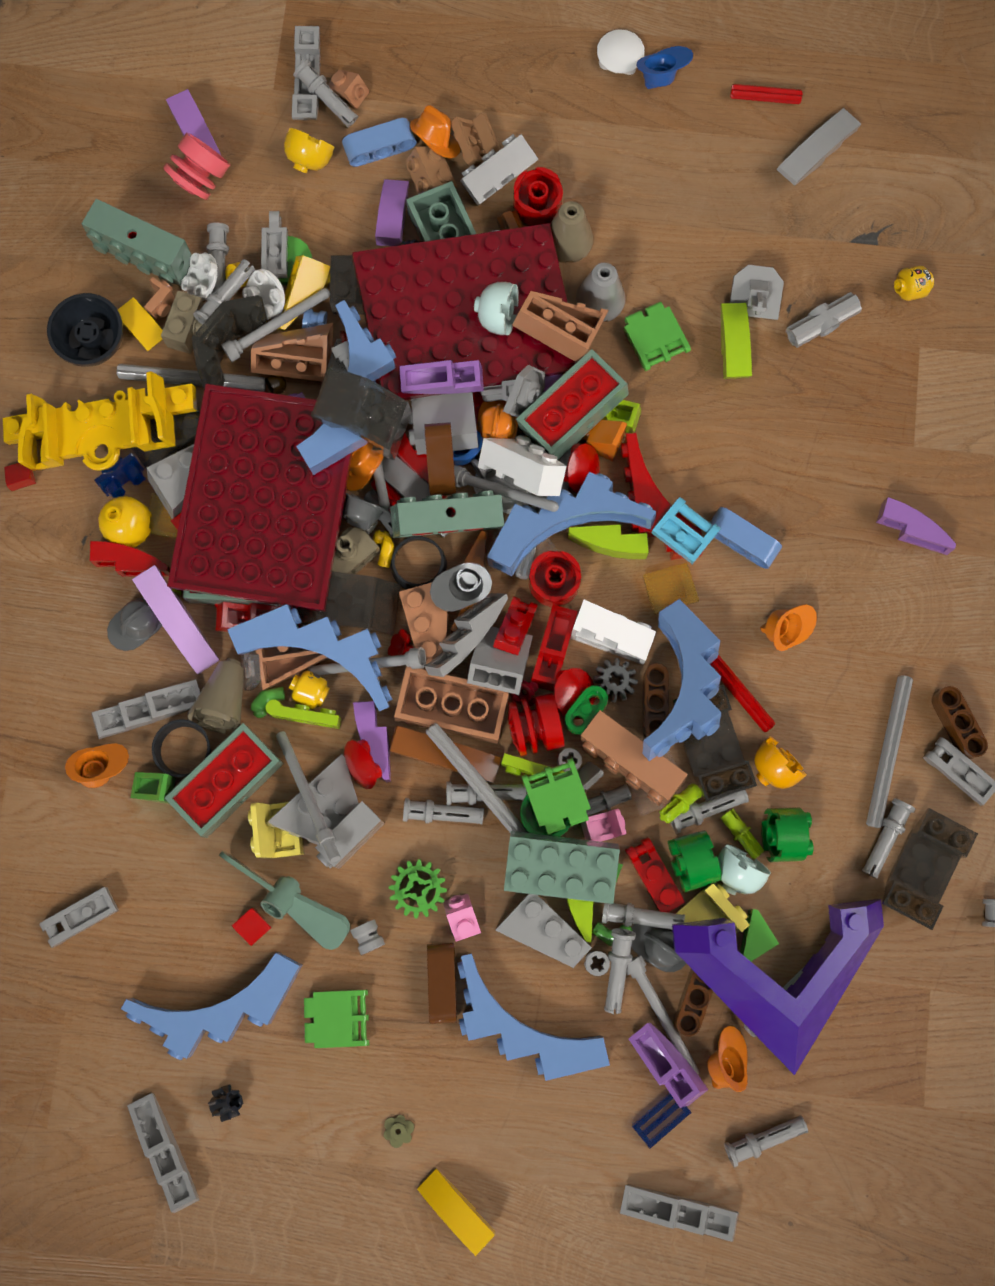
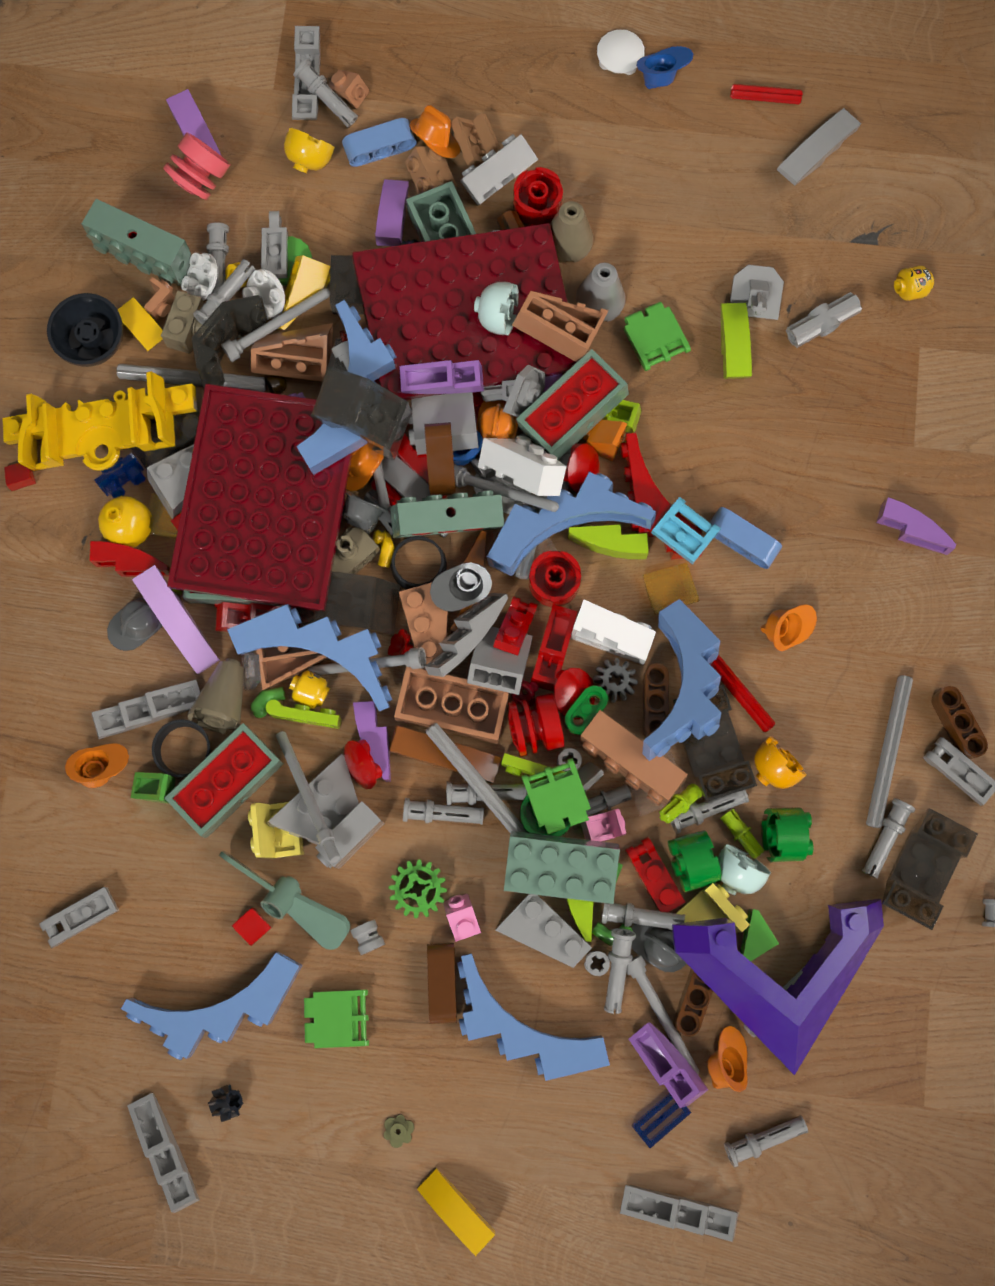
(313, 318): medium blue wheel -> none

